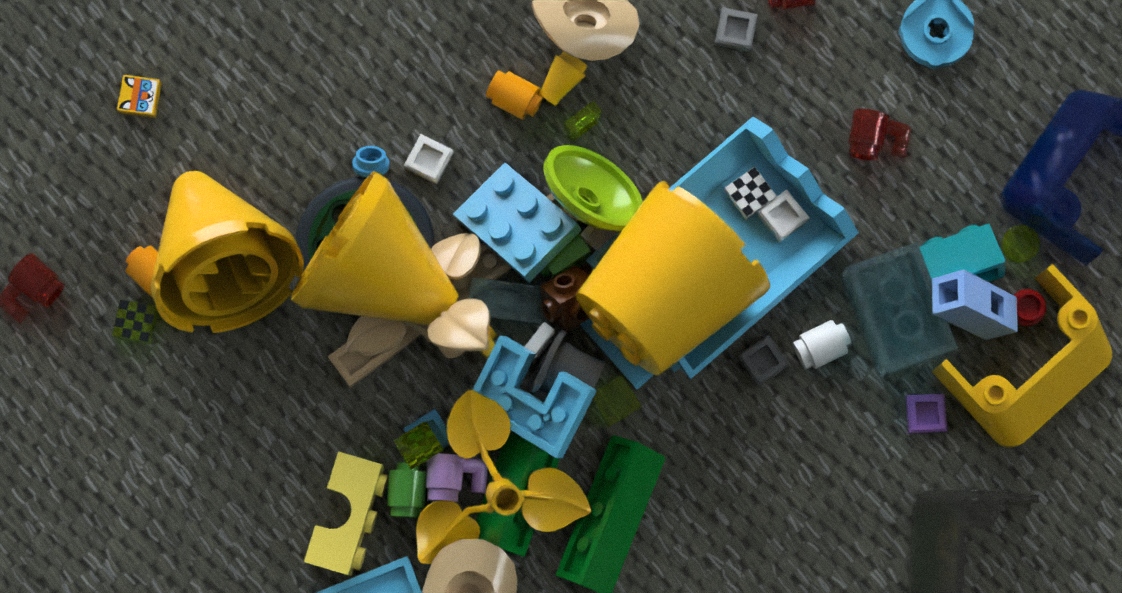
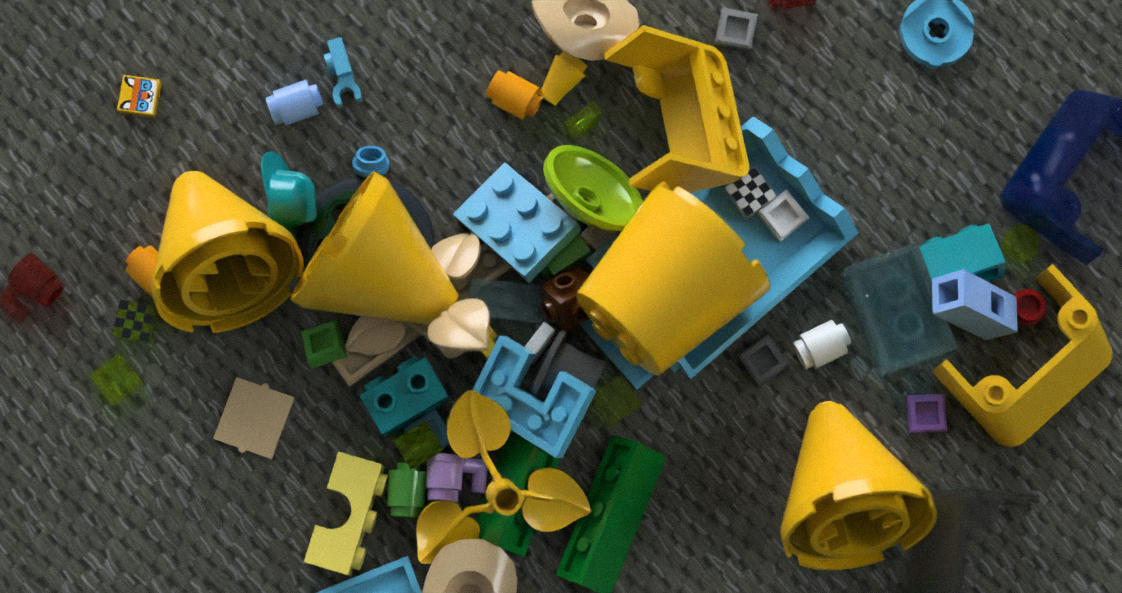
(116, 379): none -> clear neon green tile
(254, 418): none -> tan piece
(288, 193): none -> teal piece
(294, 103): none -> light blue brick
(324, 344): none -> bright green tile
(338, 63): none -> medium azure plate
(403, 396): none -> teal brick
(428, 159): white tile -> none
(695, 107): none -> yellow windscreen
(850, 496): none -> yellow cone
(869, 133): clear red piece -> none

